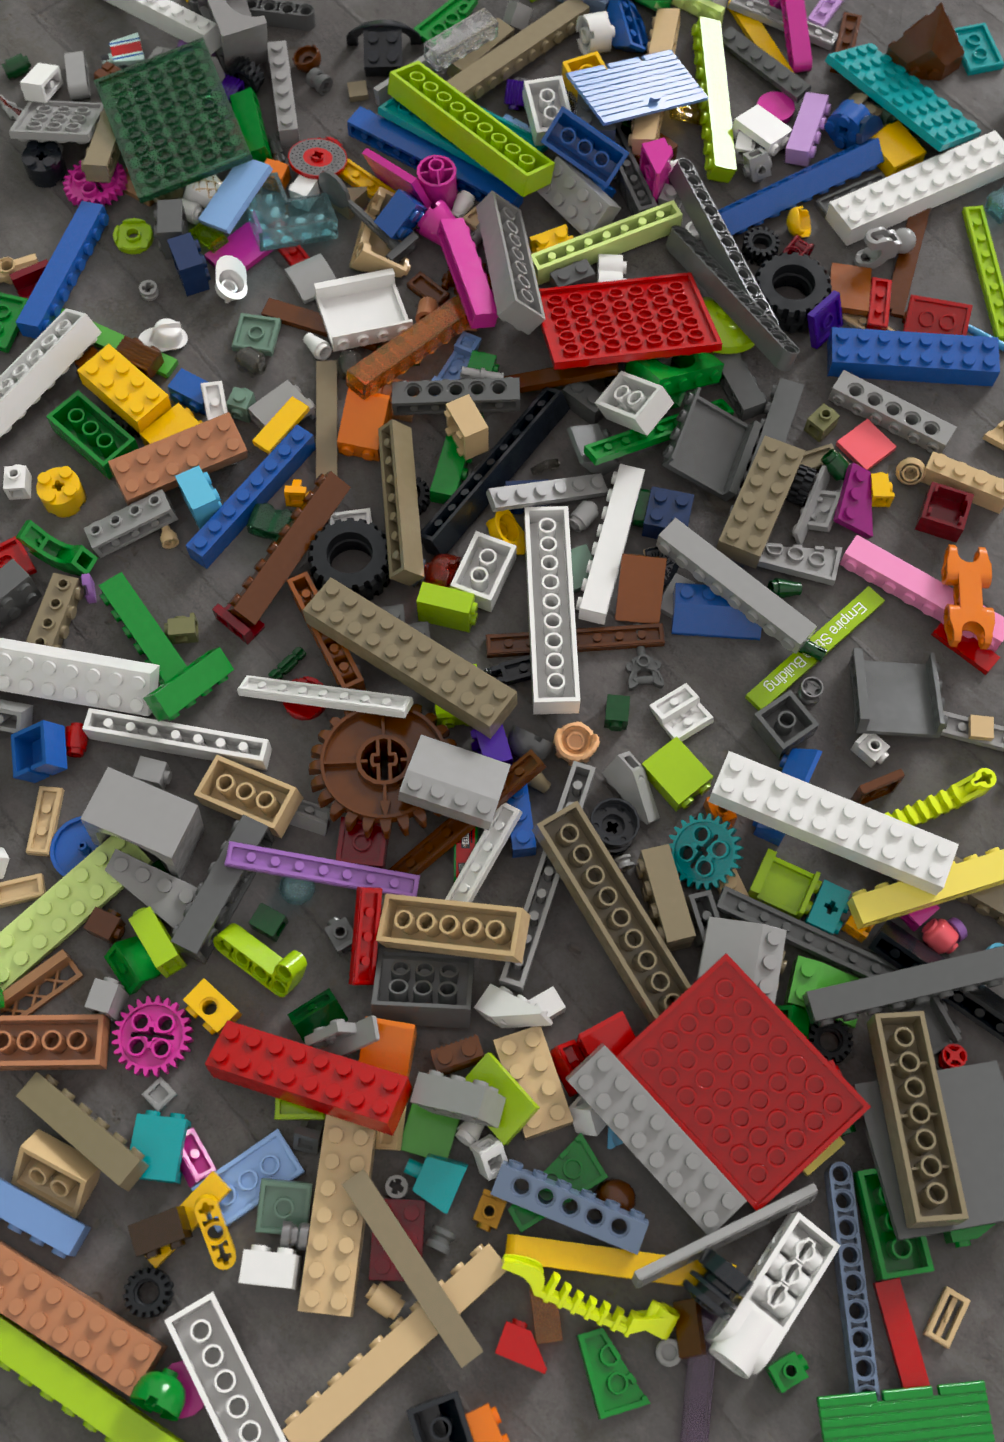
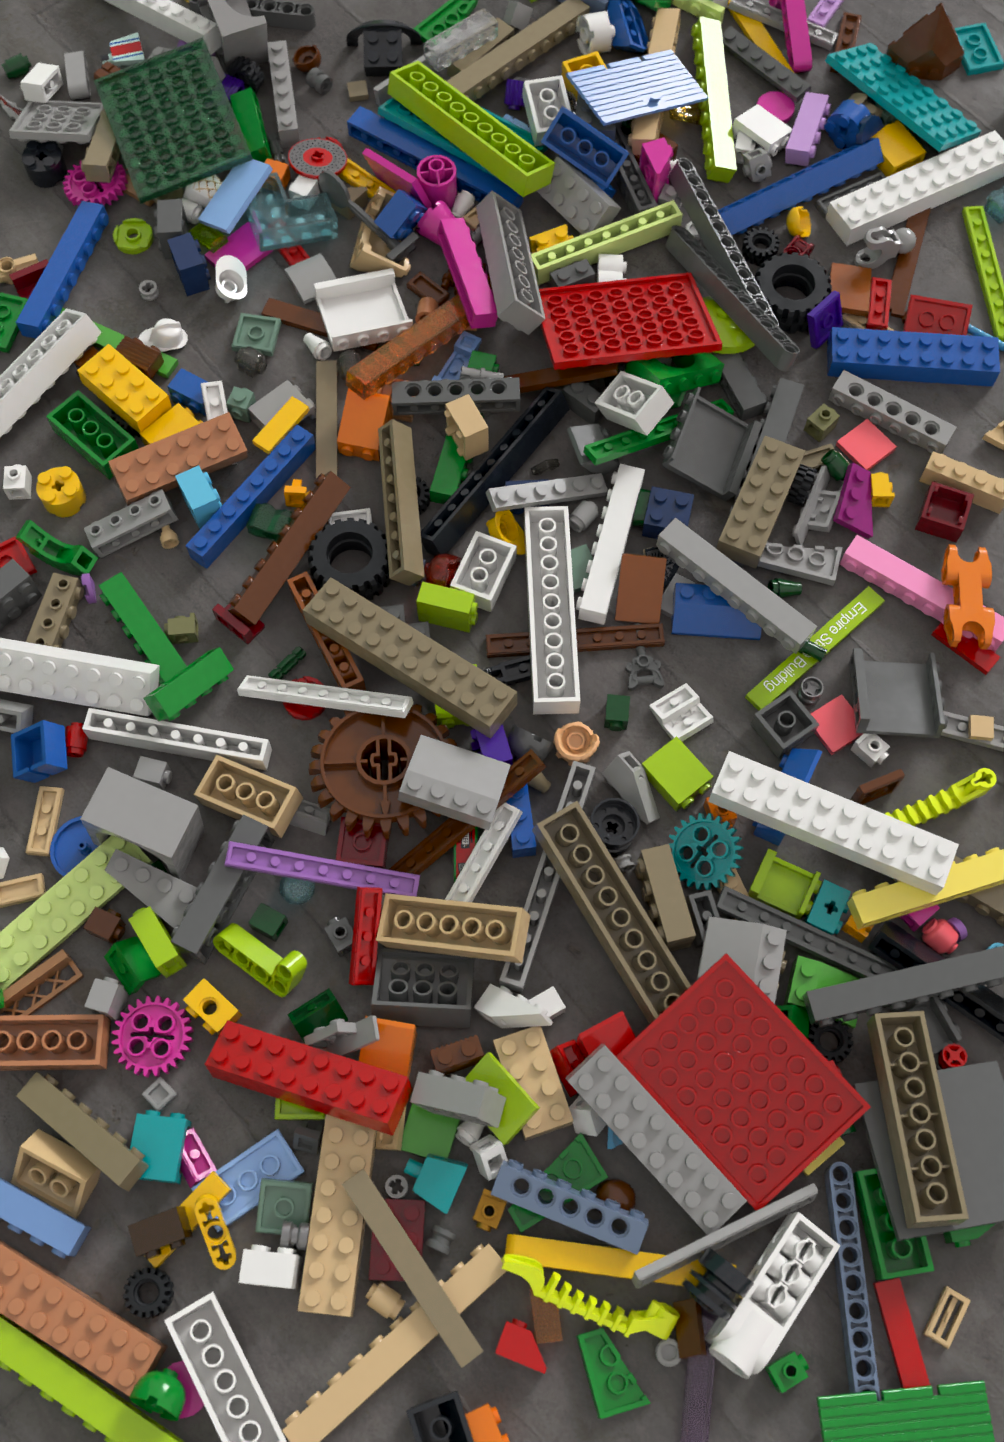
(836, 724): none -> coral tile
(910, 471): tan cone -> none

